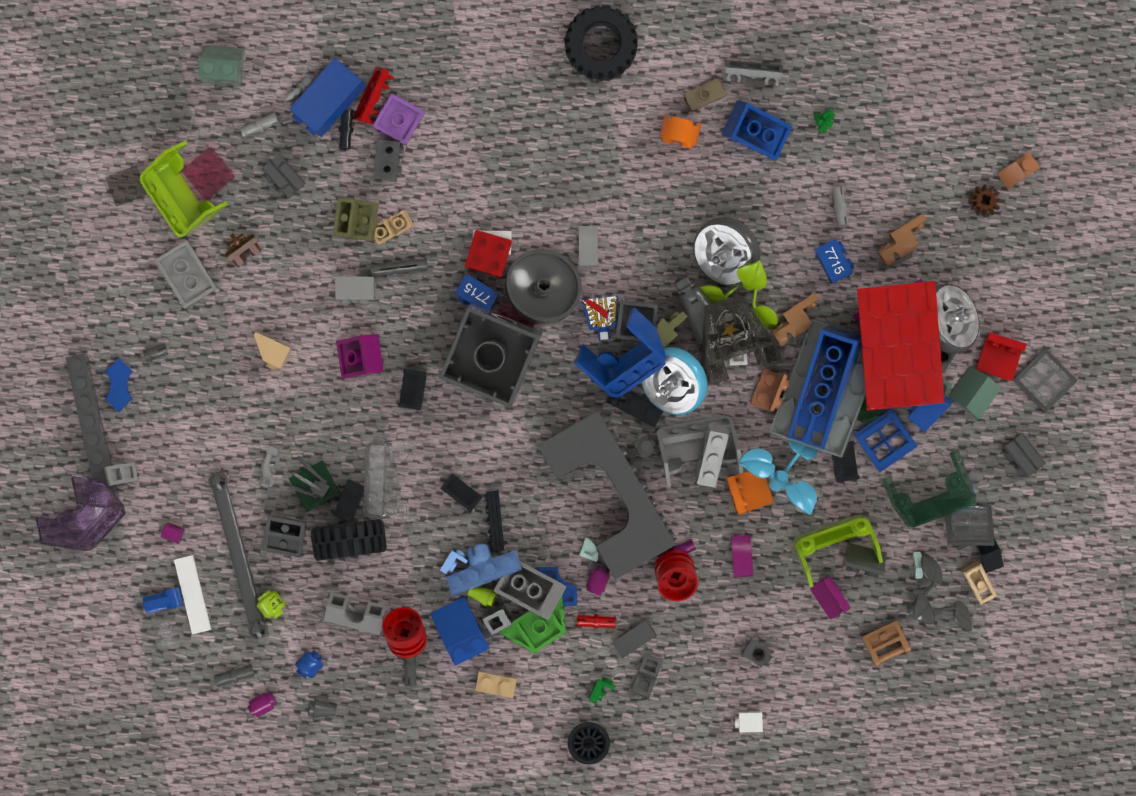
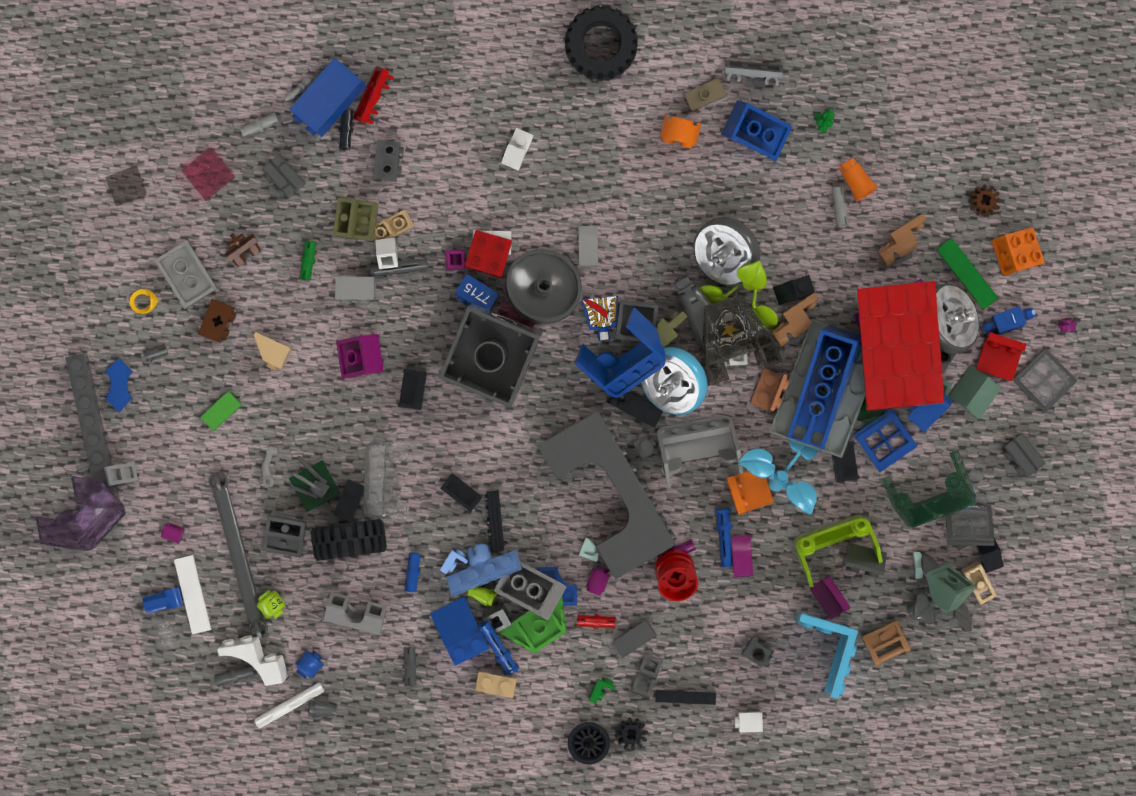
(154, 300): none -> yellow piece
(174, 196): lime windscreen -> none
(208, 327): none -> reddish brown brick
(221, 65): sand green slope -> none
(221, 411): none -> bright green tile
(248, 648): none -> white arch
(262, 704): magenta brick -> none
(289, 705): none -> white axle
(307, 260): none -> green pin
(386, 253): none -> white brick
(398, 119): medium lavender plate -> none
(404, 632): red wheel -> none
(412, 572): none -> blue pin
(455, 259): none -> magenta brick
(502, 655): none -> blue pin
(517, 149): none -> white slope
(625, 732): none -> black gear
(687, 697): none -> black piece
(714, 448): light grey arch -> none
(724, 526): none -> blue pin
(793, 290): none -> black slope
(834, 261): blue brick -> none
(843, 652): none -> medium azure bracket
(857, 179): none -> orange plant
(948, 587): none -> sand green slope
(967, 274): none -> green tile
(1008, 320): none -> blue piece
(1017, 251): none -> orange bracket
(1018, 170): nougat slope -> none
(1067, 325): none -> magenta plate

